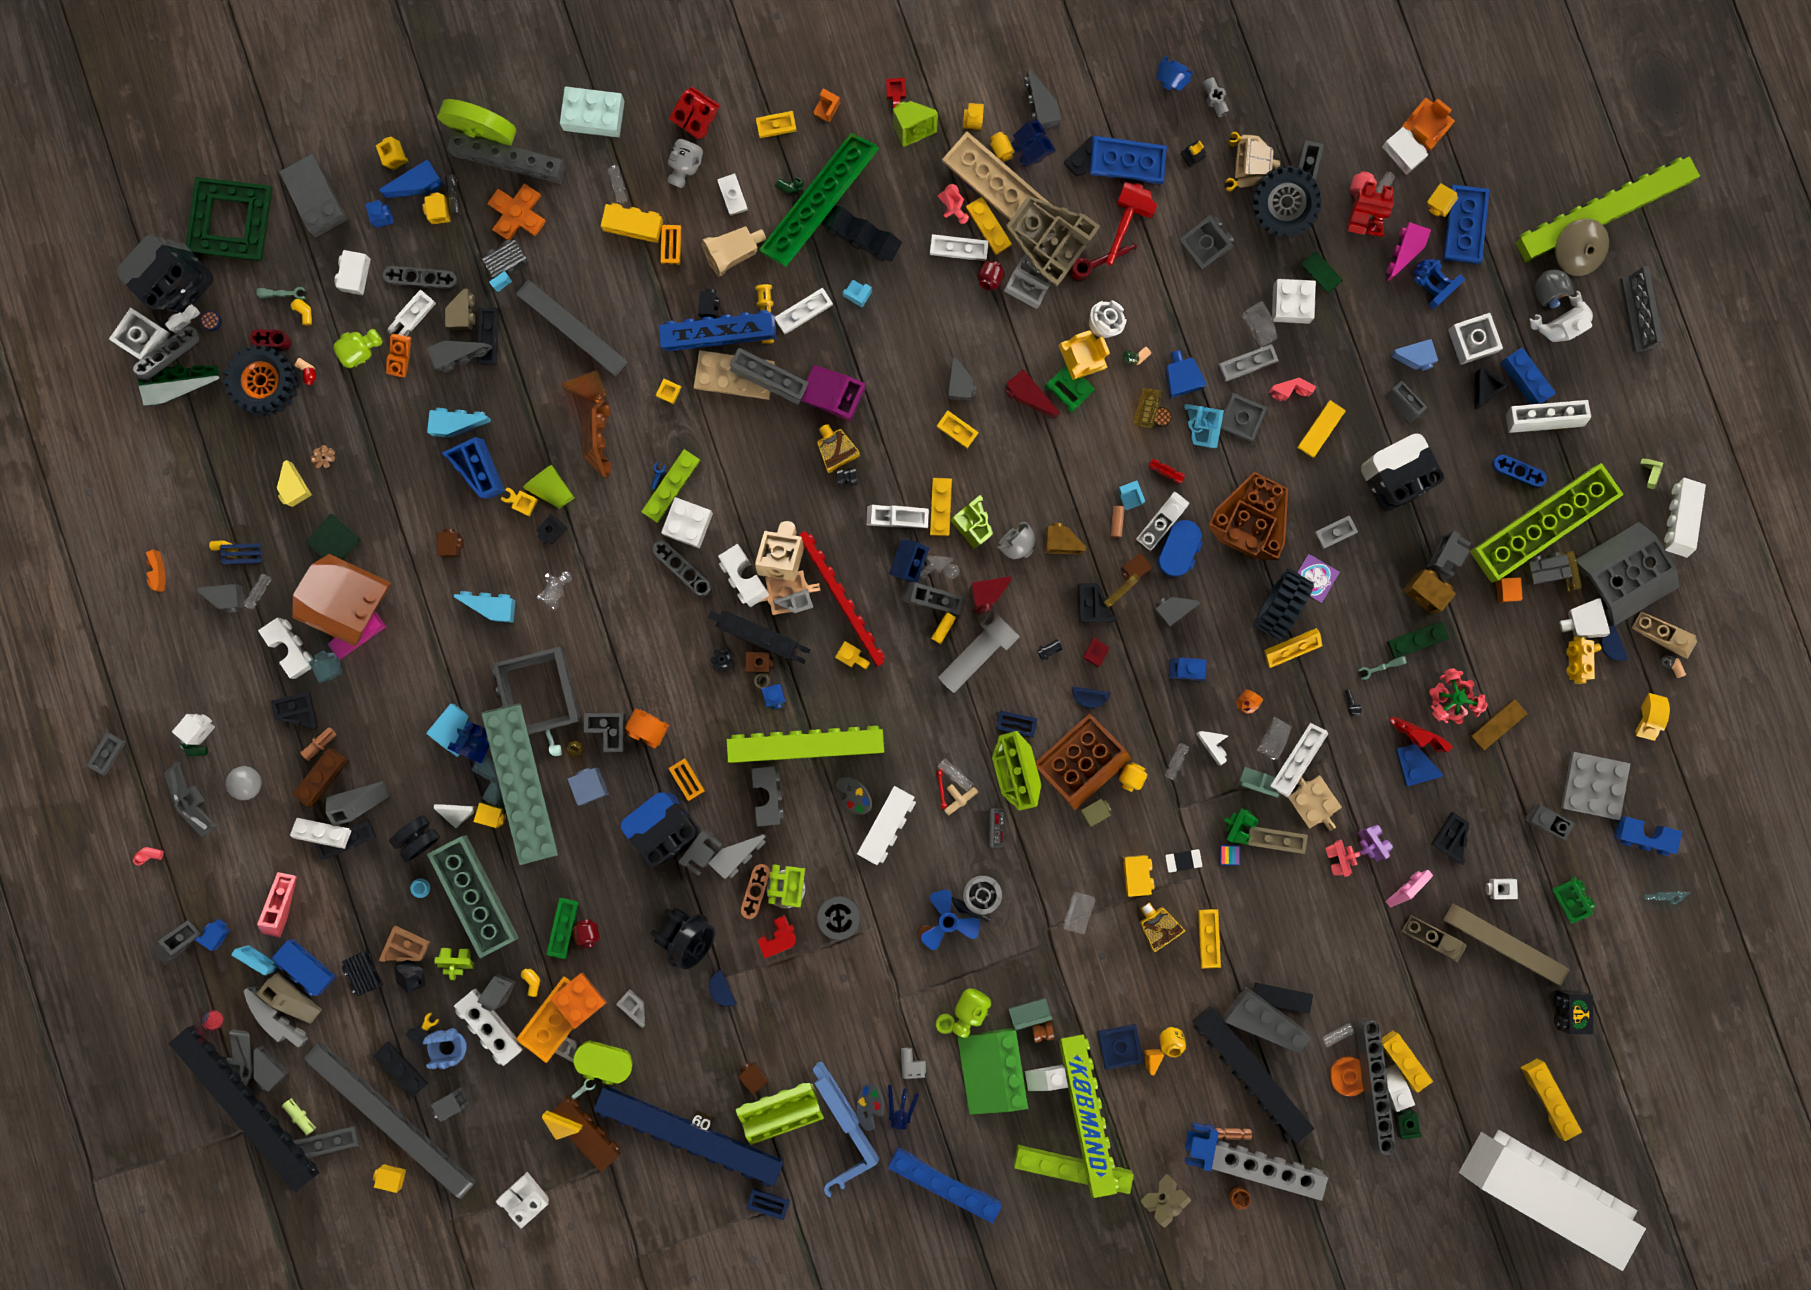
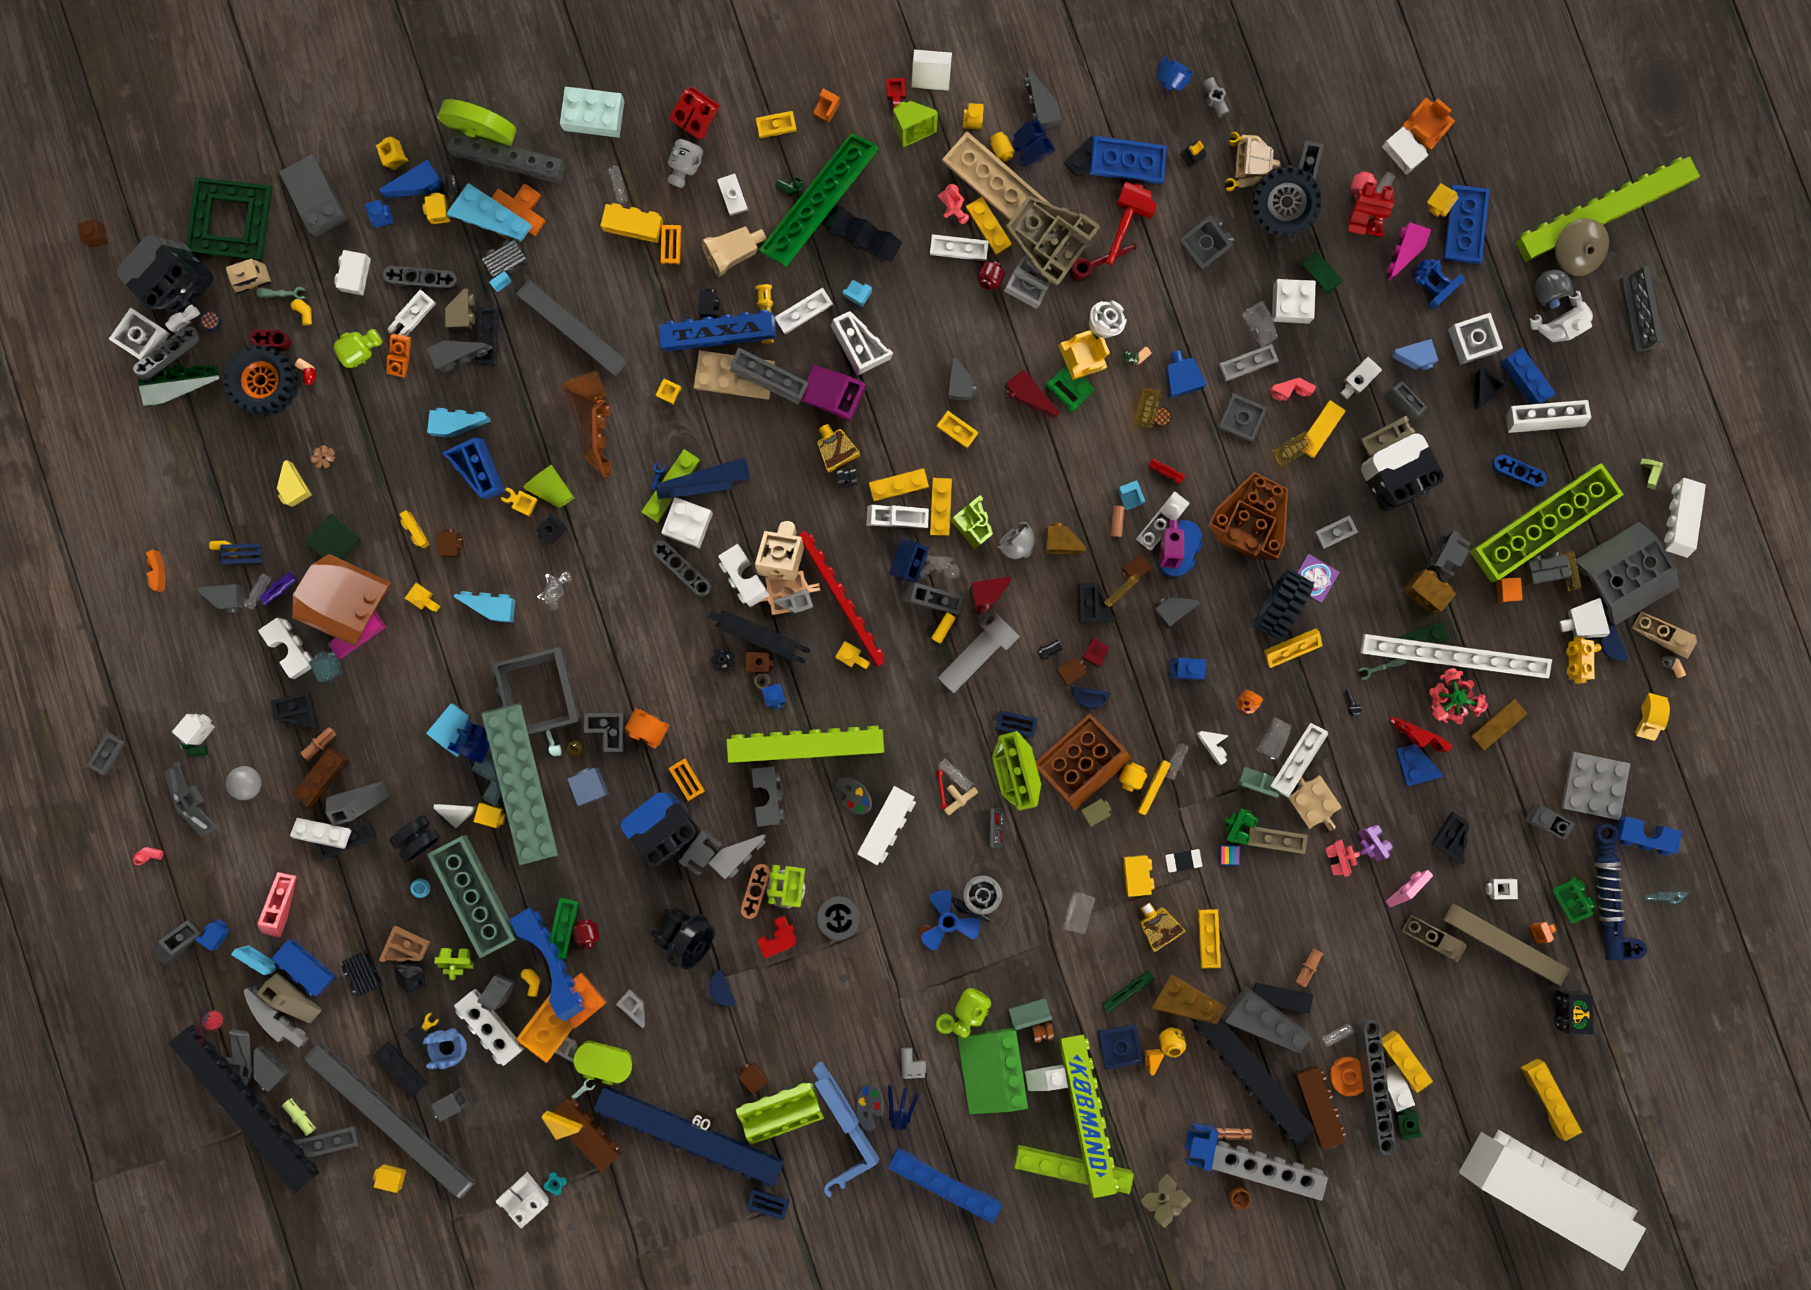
(92, 233): none -> reddish brown brick
(245, 275): none -> tan torso
(277, 588): none -> dark purple pin
(417, 535): none -> yellow plate
(421, 597): none -> yellow plate
(479, 209): none -> medium azure wing
(549, 1186): none -> teal plate
(563, 995): none -> blue arch
(705, 481): none -> dark blue wedge
(859, 344): none -> white wedge
(898, 485): none -> yellow plate
(931, 70): none -> white slope
(1072, 671): none -> reddish brown brick
(1128, 991): none -> dark green pin
(1153, 787): none -> yellow tile
(1172, 545): none -> magenta torso
(1187, 1001): none -> pearl gold wedge
(1204, 424): medium azure slope -> none
(1293, 449): none -> clear yellow tile
(1309, 967): none -> nougat axle
(1319, 1107): none -> reddish brown brick
(1366, 372): none -> white torso
(1386, 436): none -> dark tan plate
(1455, 656): none -> white plate
(1542, 932): none -> orange tile
(1611, 916): none -> dark blue piece

